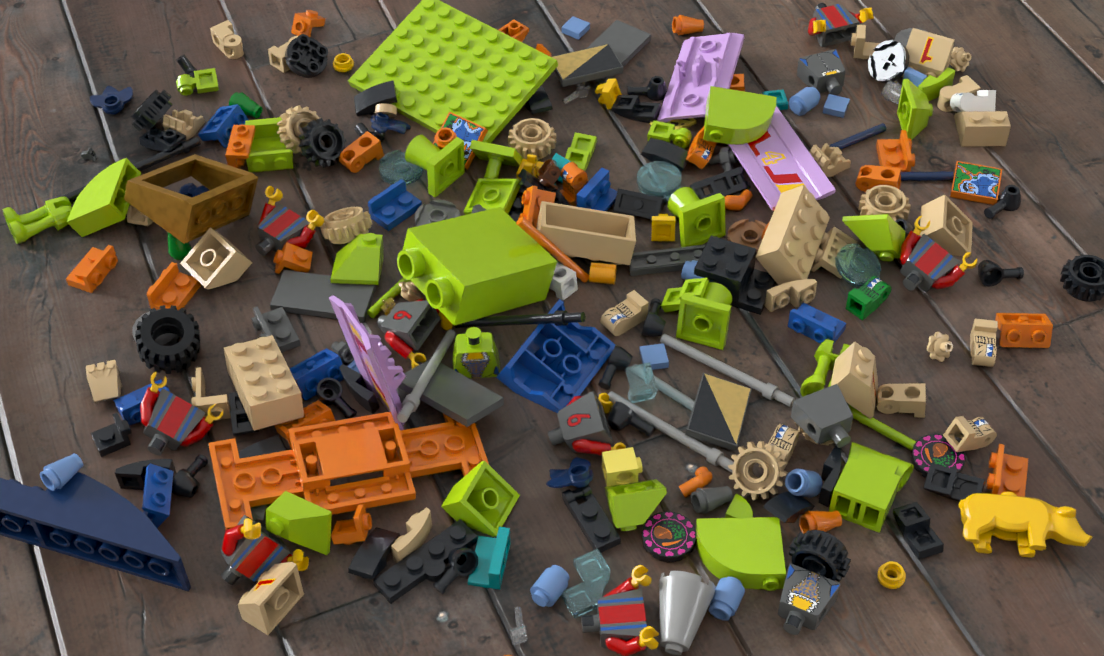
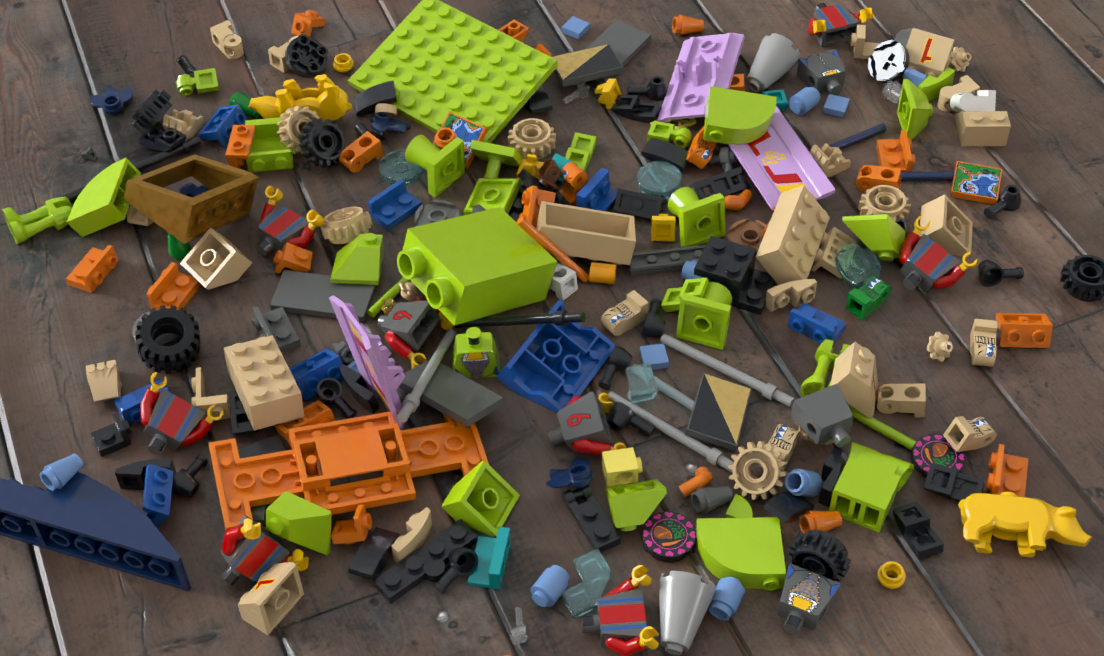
(327, 100): none -> yellow animal
(771, 62): none -> light grey cone

